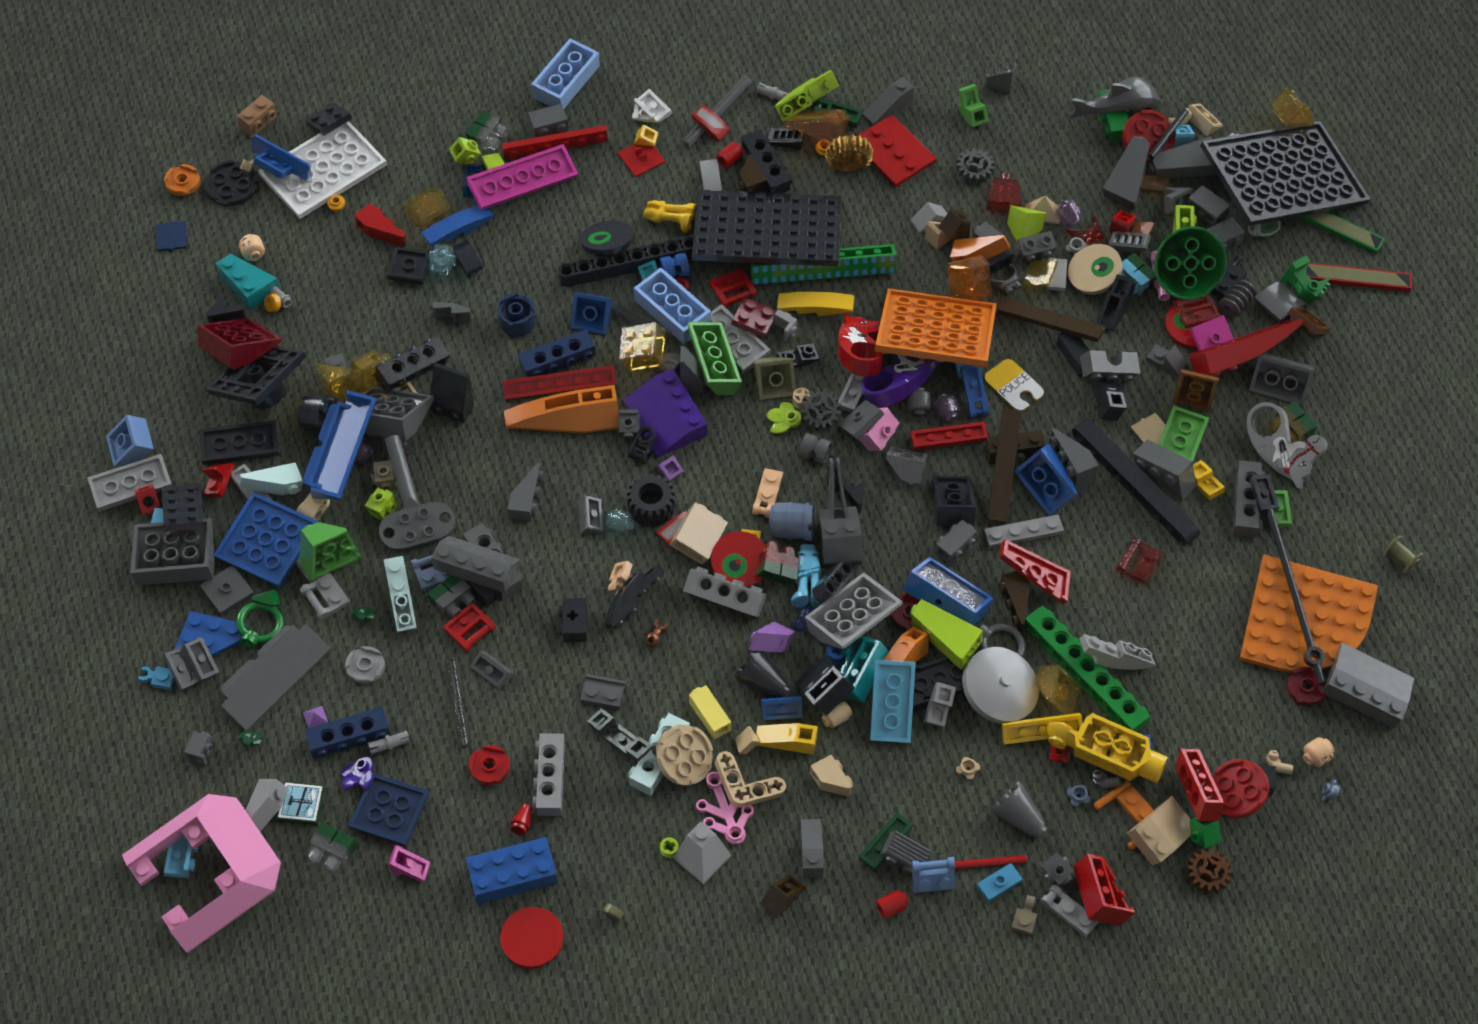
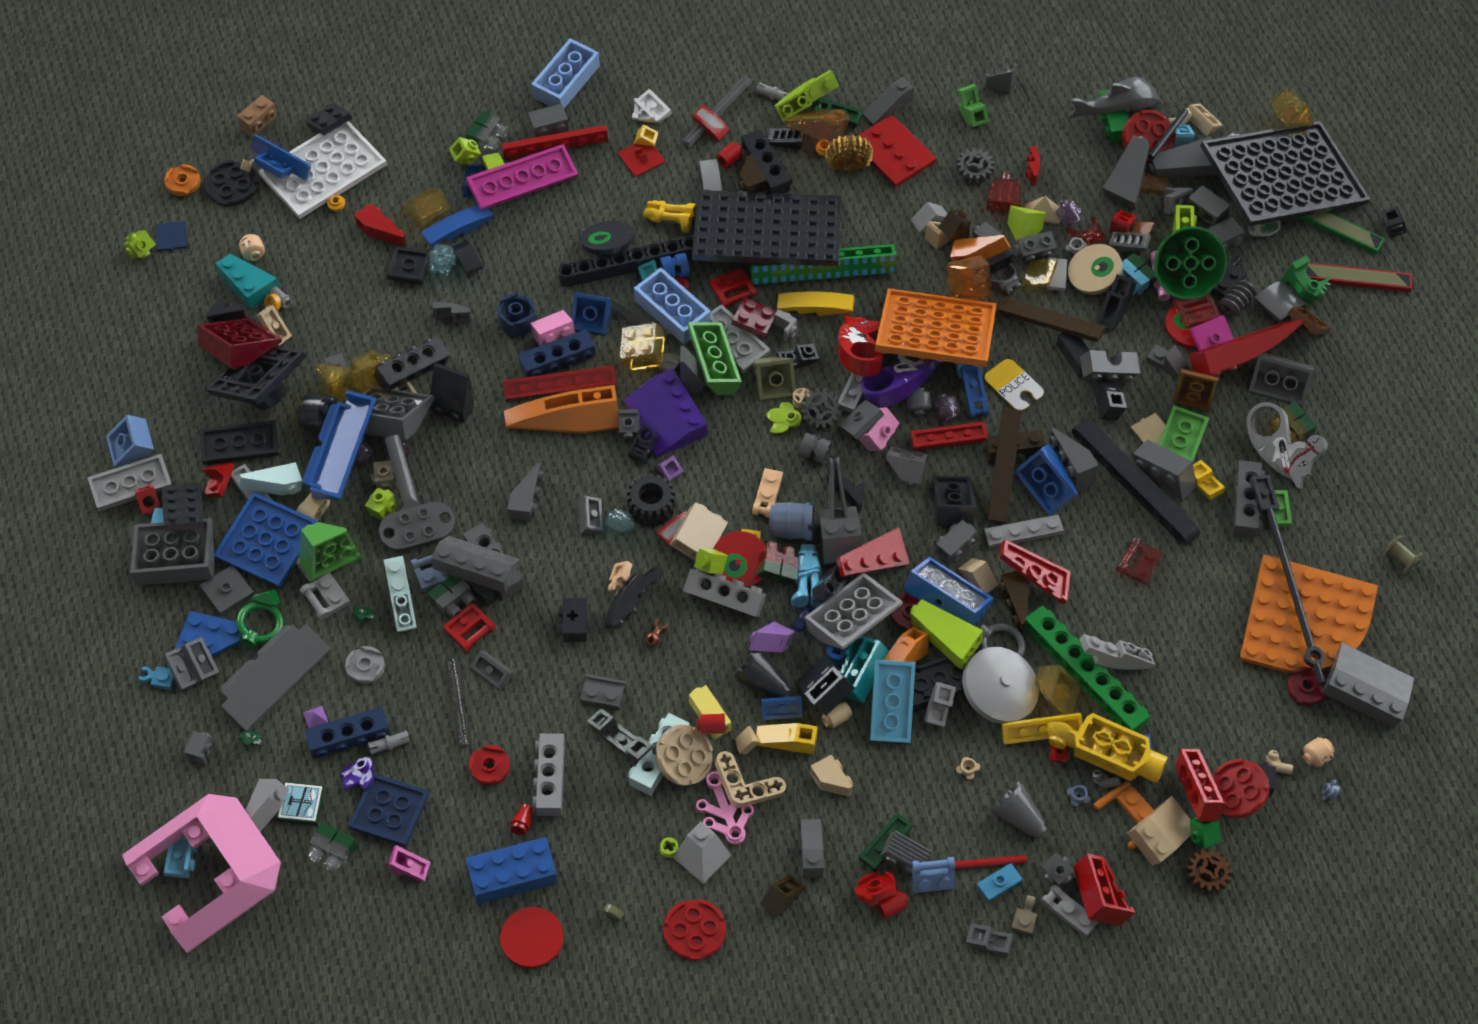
(138, 244): none -> lime brick
(272, 321): none -> tan slope
(552, 328): none -> bright pink brick
(694, 929): none -> red tile
(710, 560): none -> lime brick
(711, 724): none -> red brick
(875, 888): none -> red plate
(879, 554): none -> wing
(979, 574): none -> tan slope
(986, 939): none -> dark grey slope
(1033, 165): none -> red slope
(1394, 222): none -> black brick

